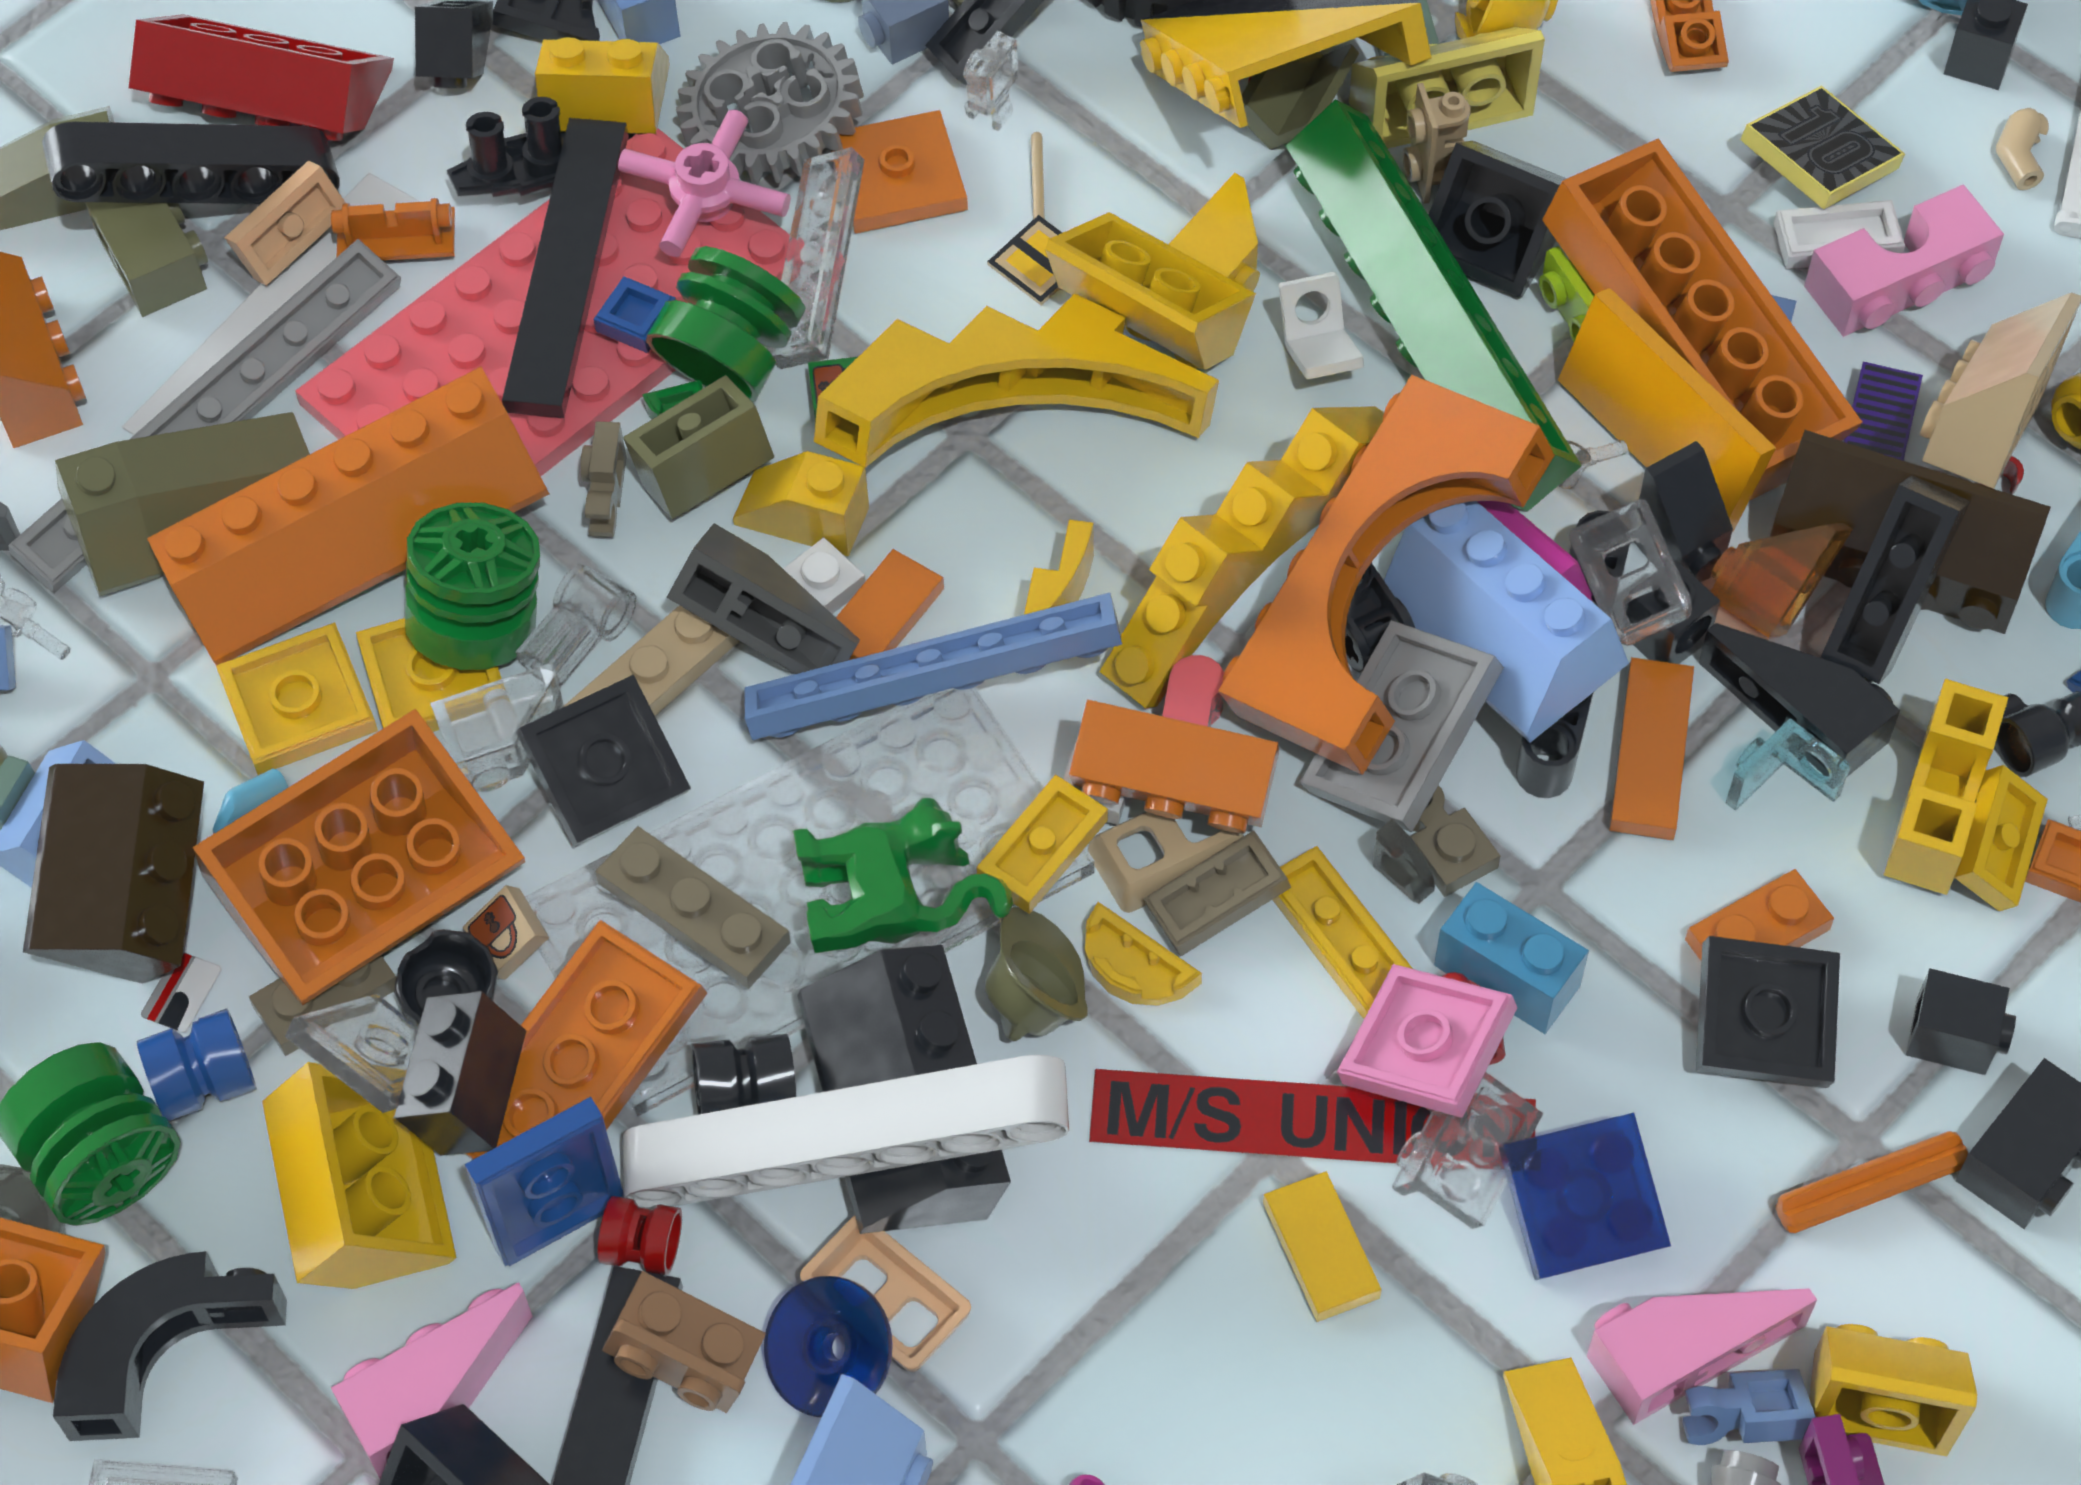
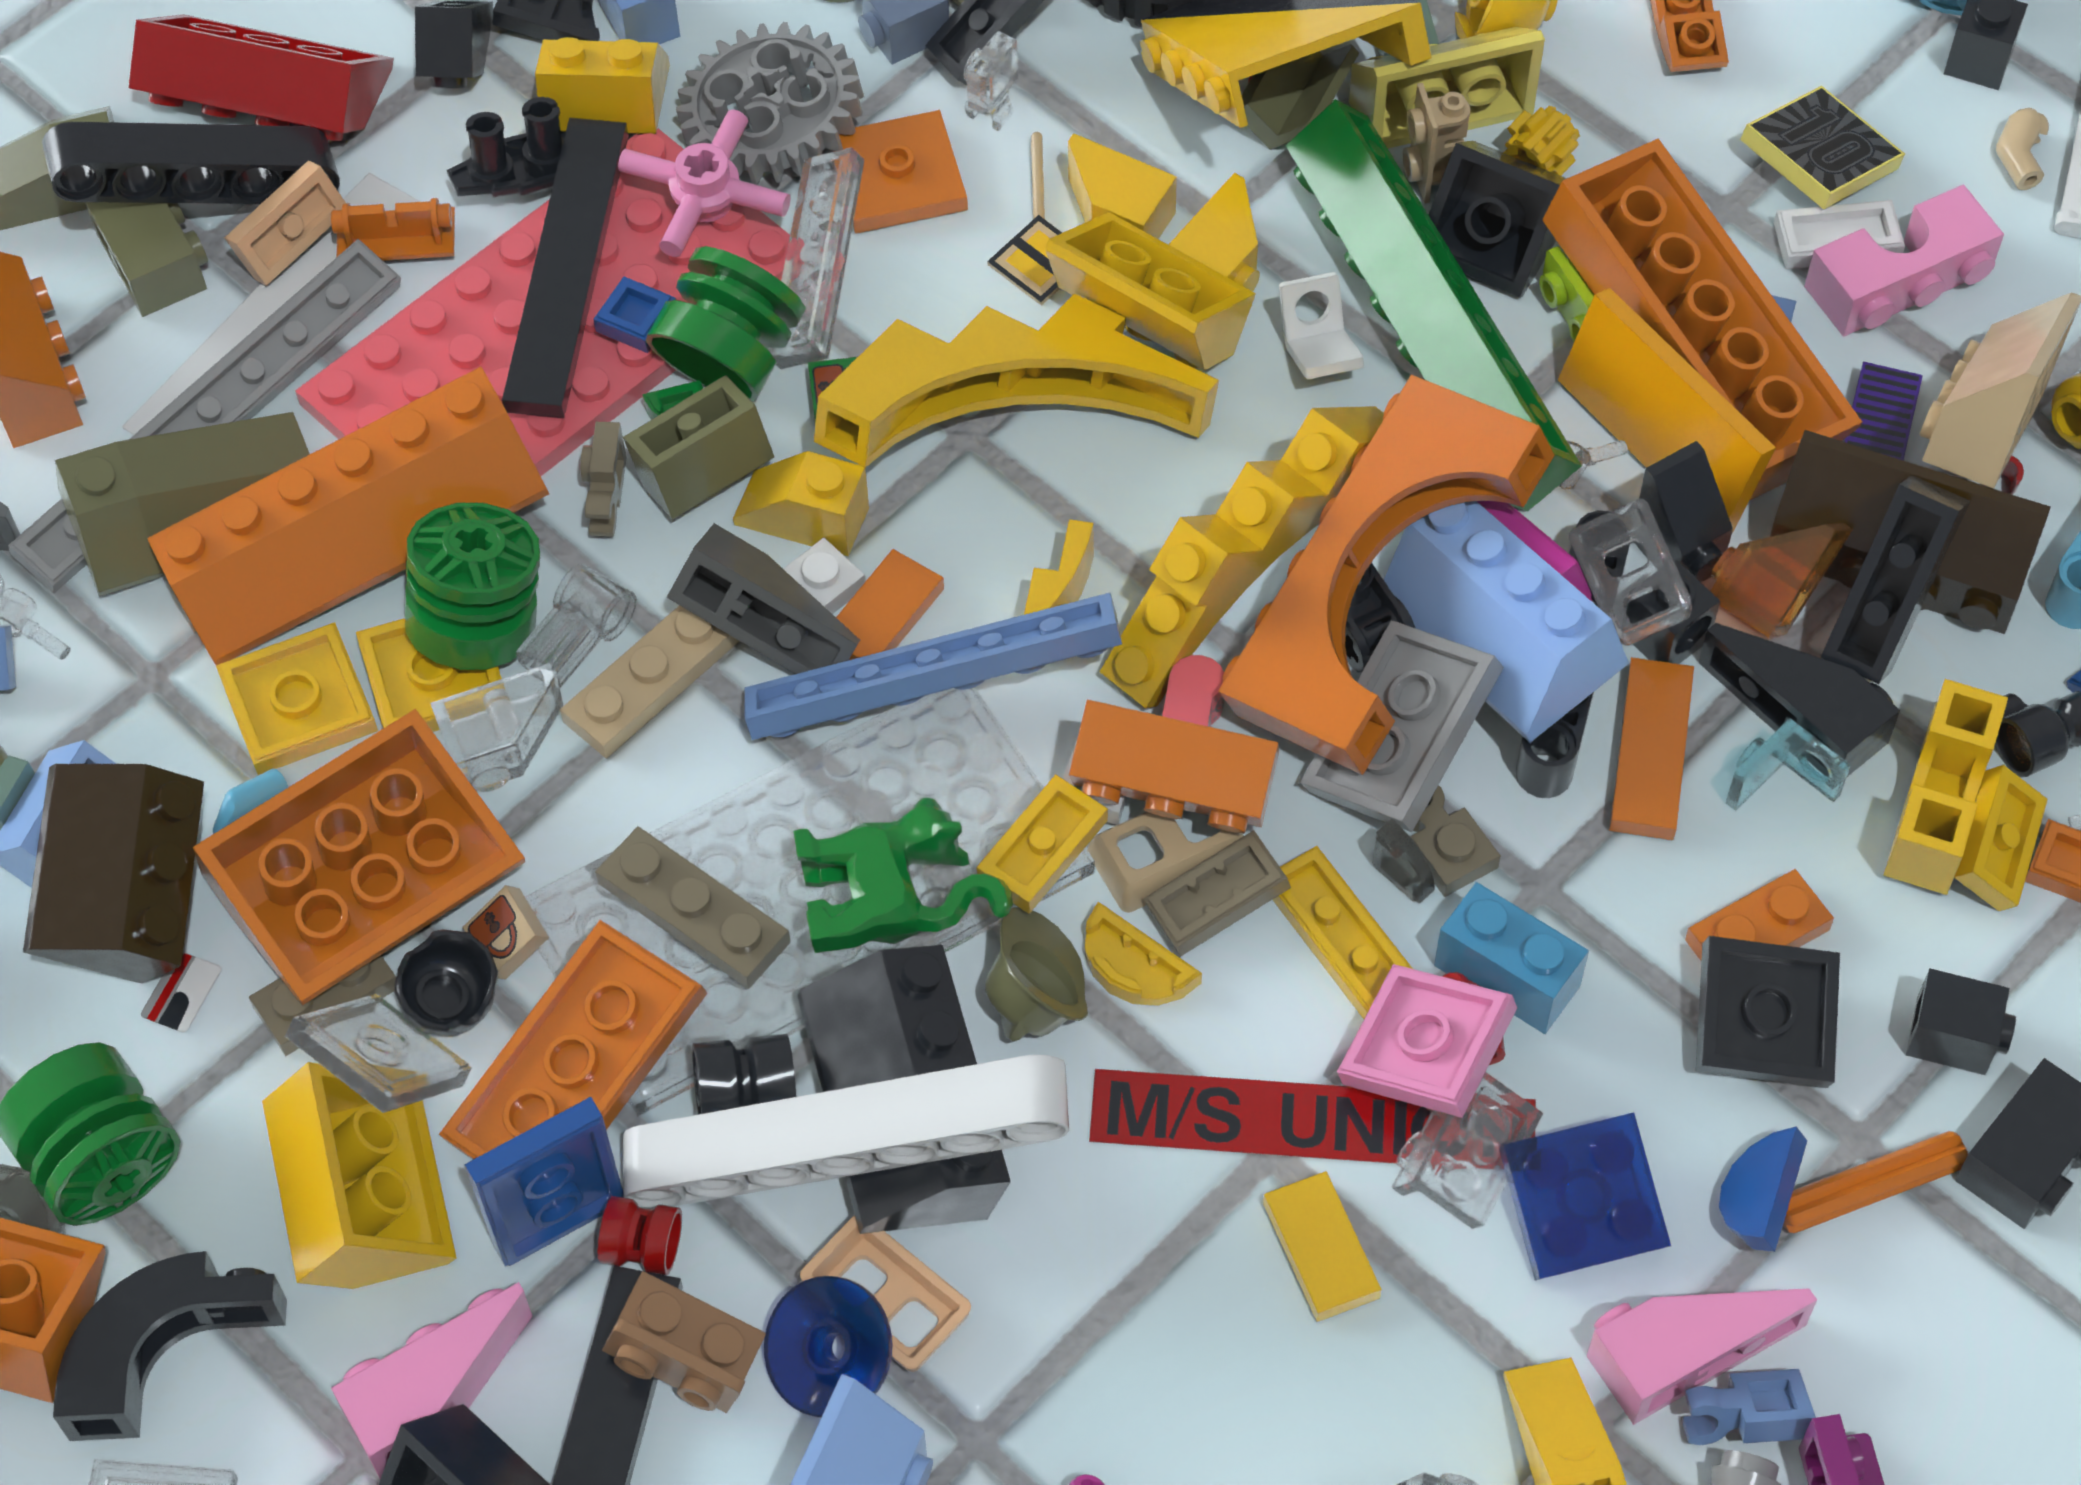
(196, 1065): blue wheel -> none
(460, 1073): black brick -> none
(603, 760): black plate -> none
(1120, 185): none -> yellow slope
(1543, 139): none -> yellow gear
(1761, 1186): none -> blue tile
(1893, 1389): yellow slope -> none

